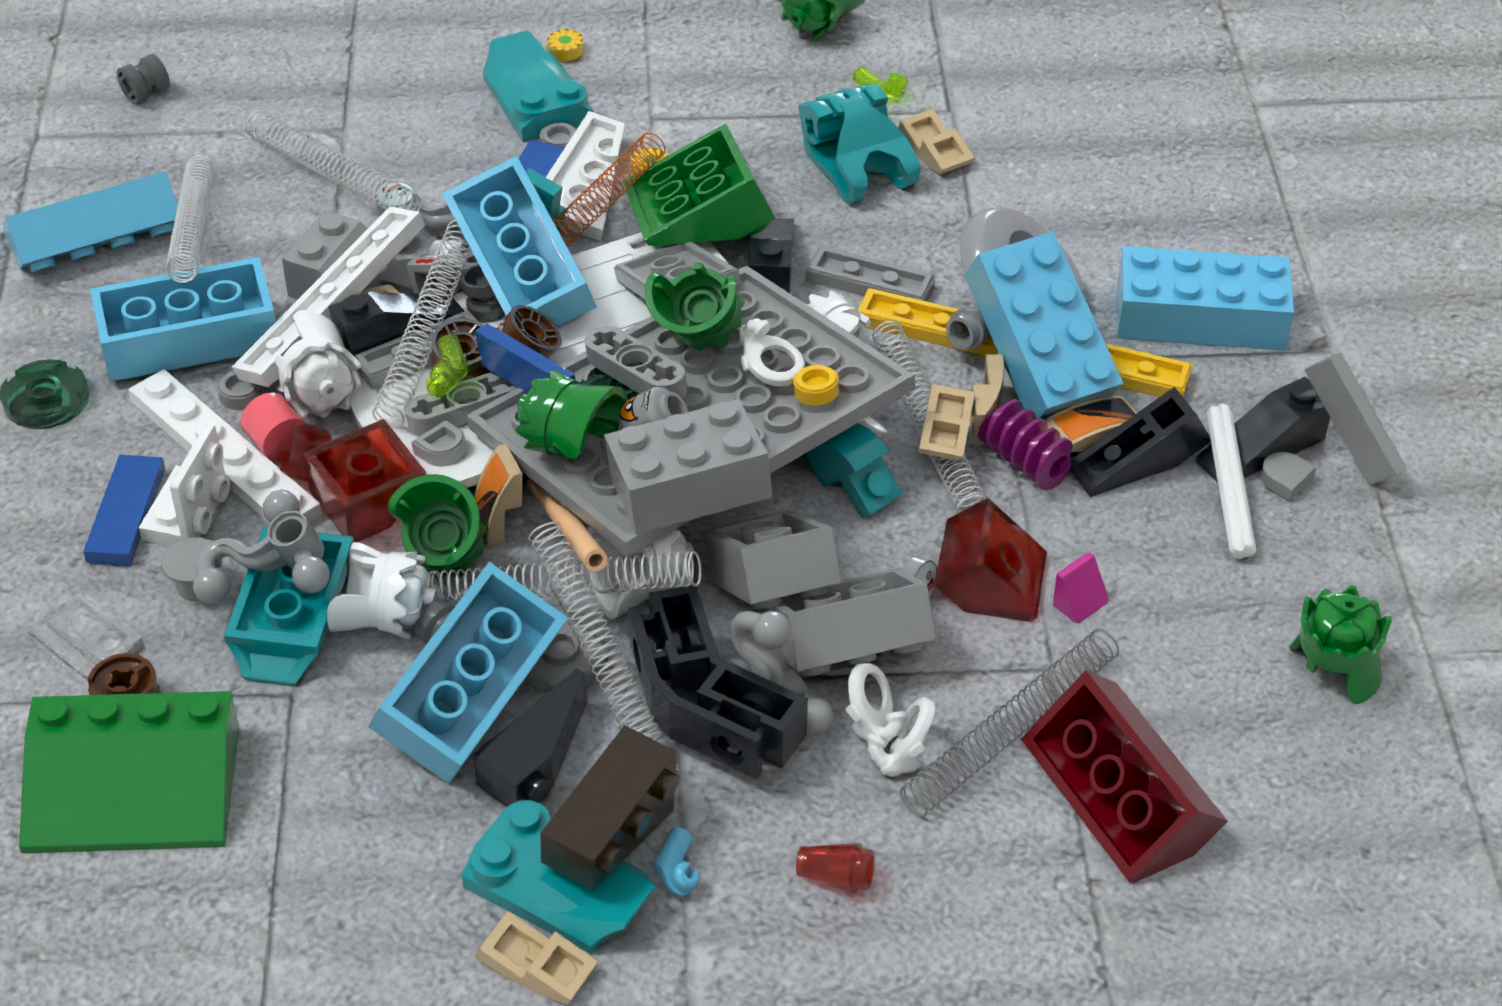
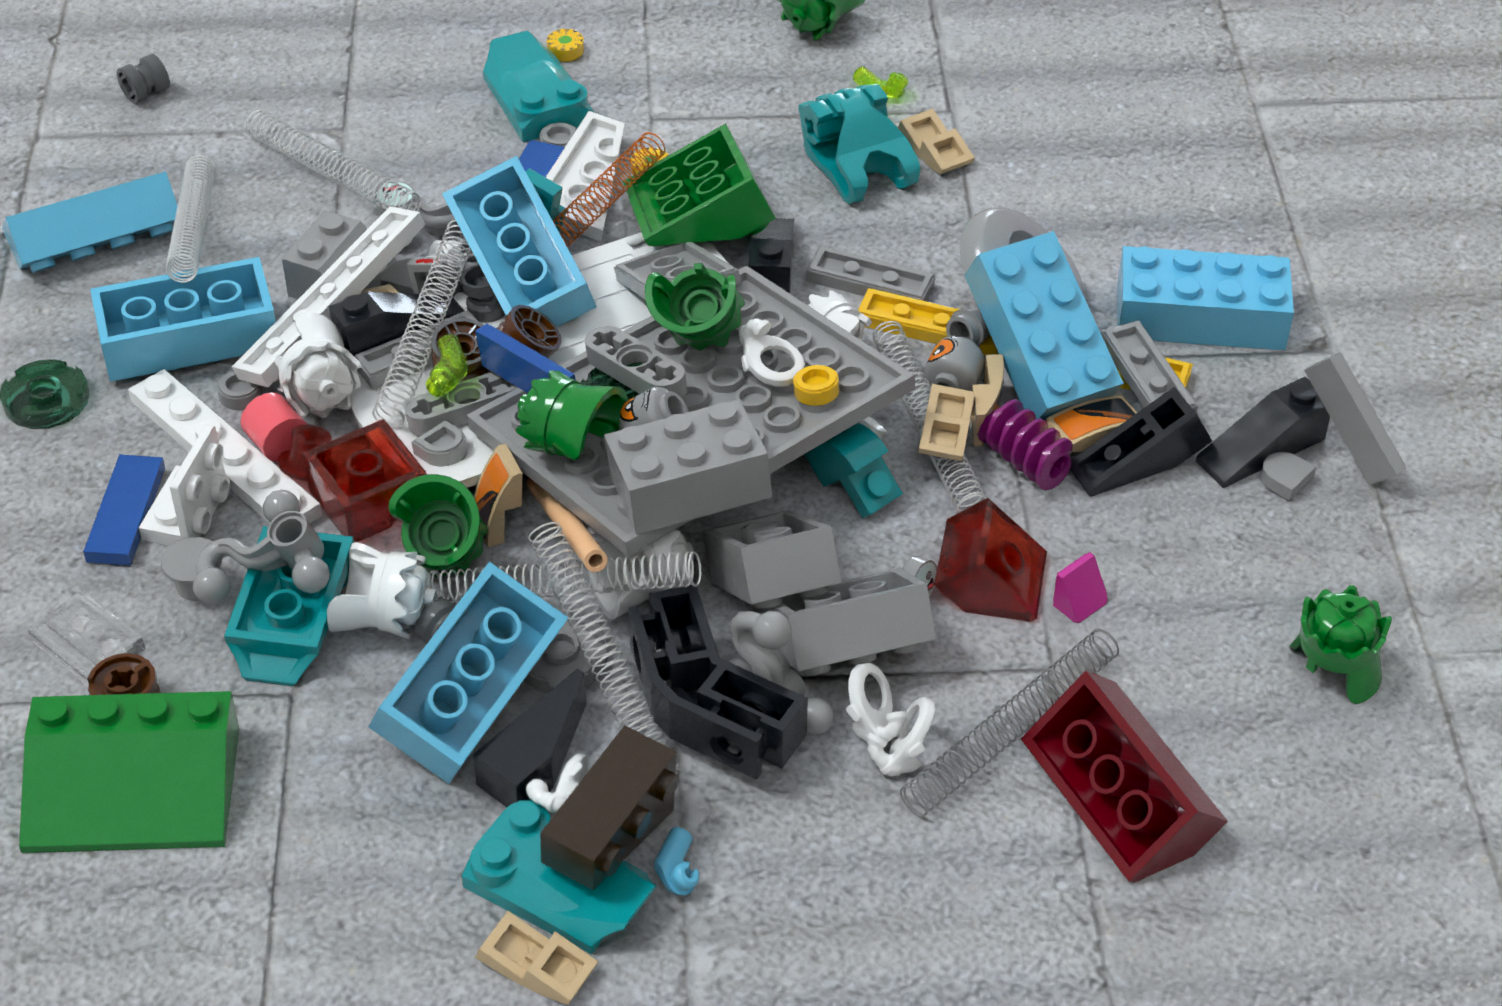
(571, 776): none -> white piece
(837, 865): clear red cone -> none
(955, 363): none -> light grey head
(1142, 363): none -> light grey tile
(1231, 482): white axle -> none

